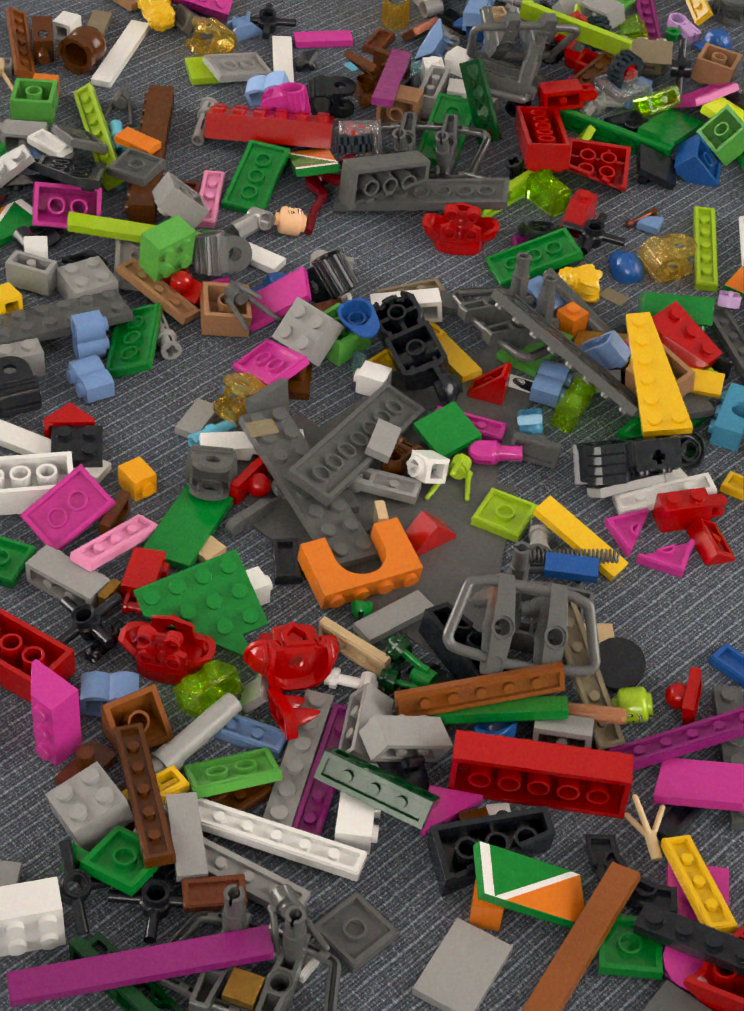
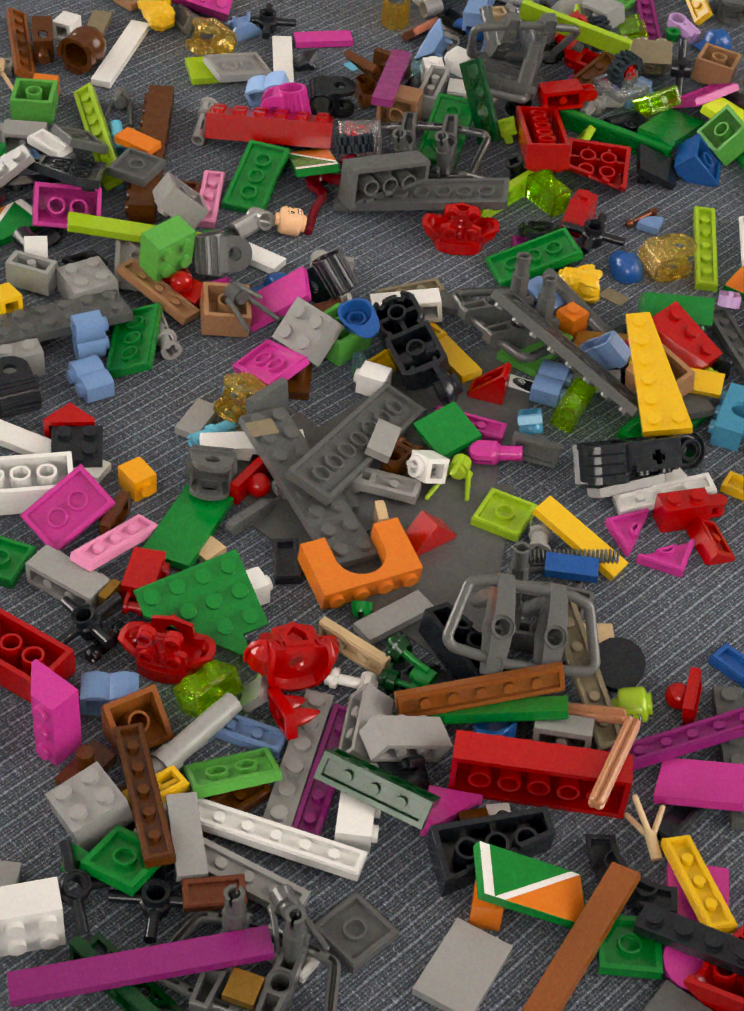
(380, 38): copper tile -> none
(508, 129): none -> lime tile
(614, 763): none -> nougat axle

